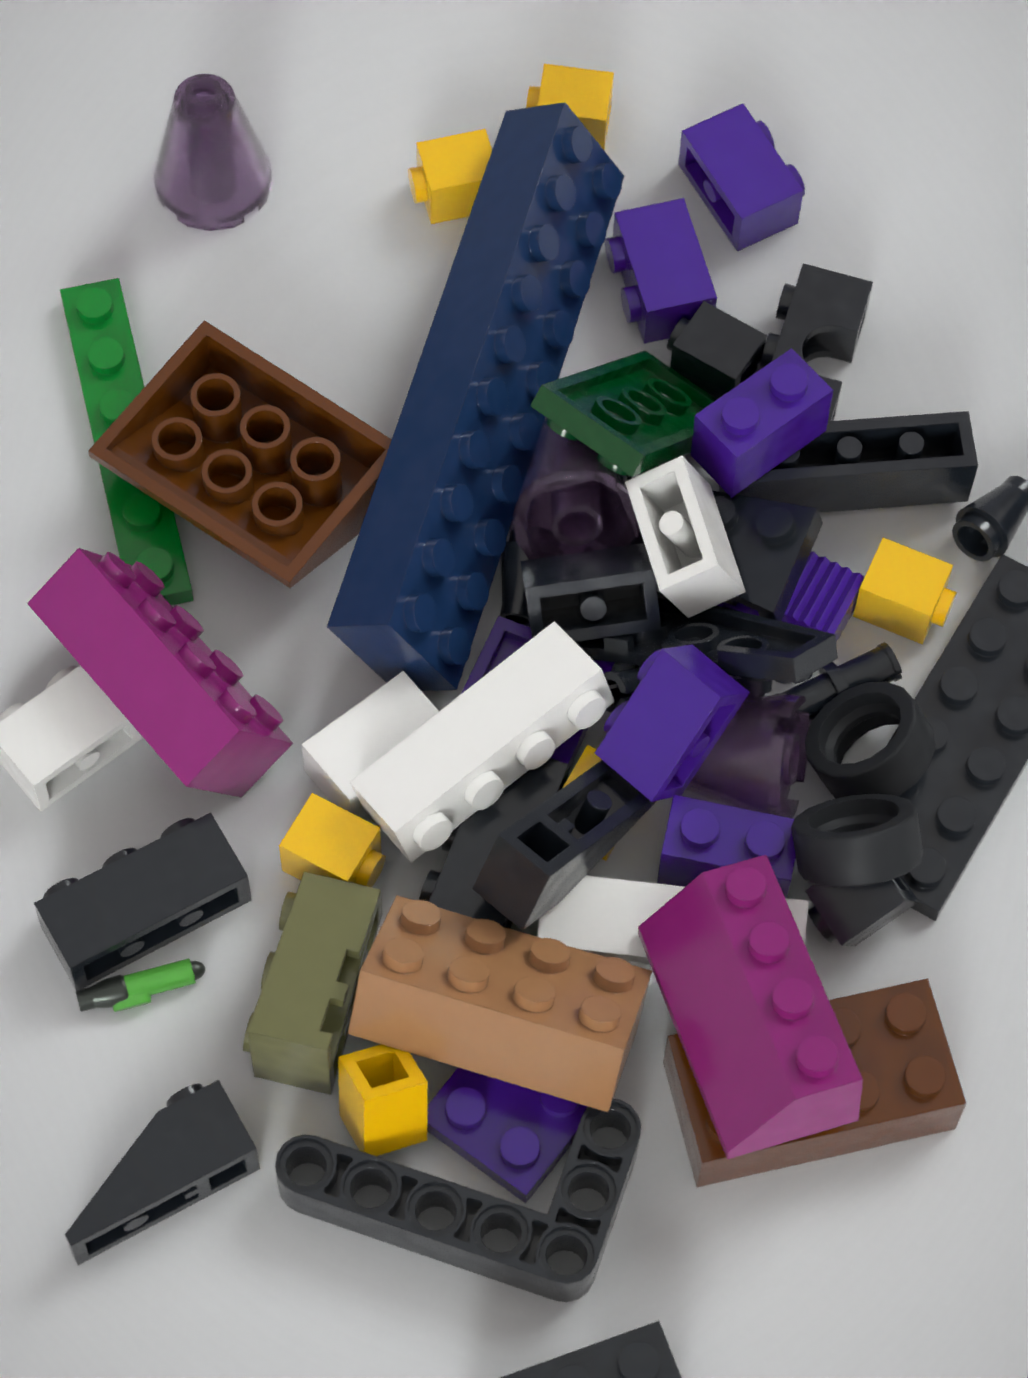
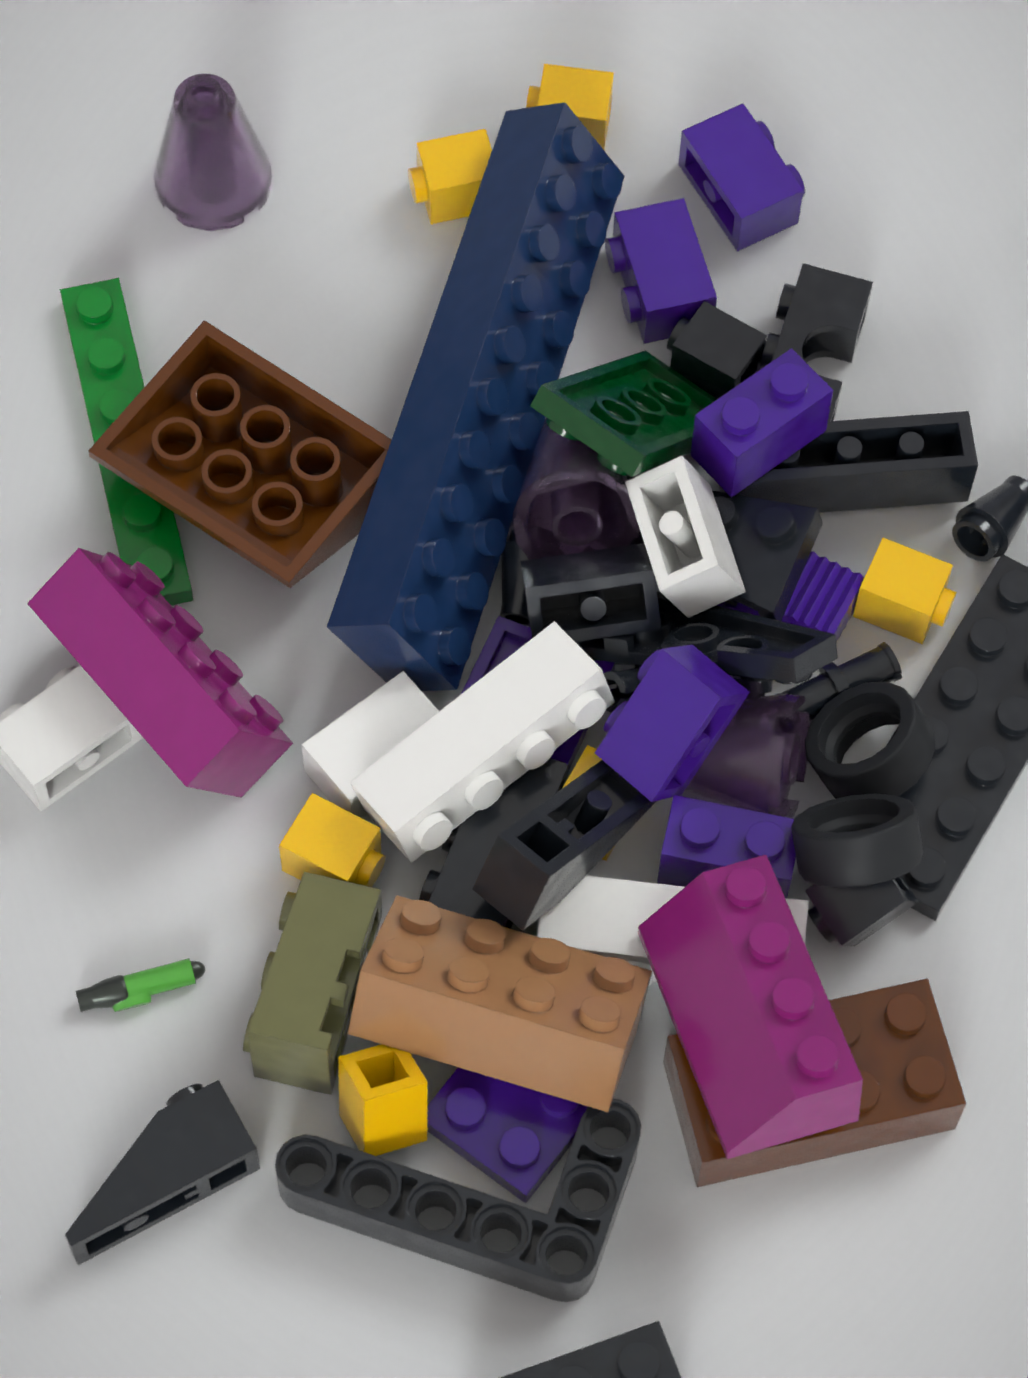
(142, 900): black brick -> none

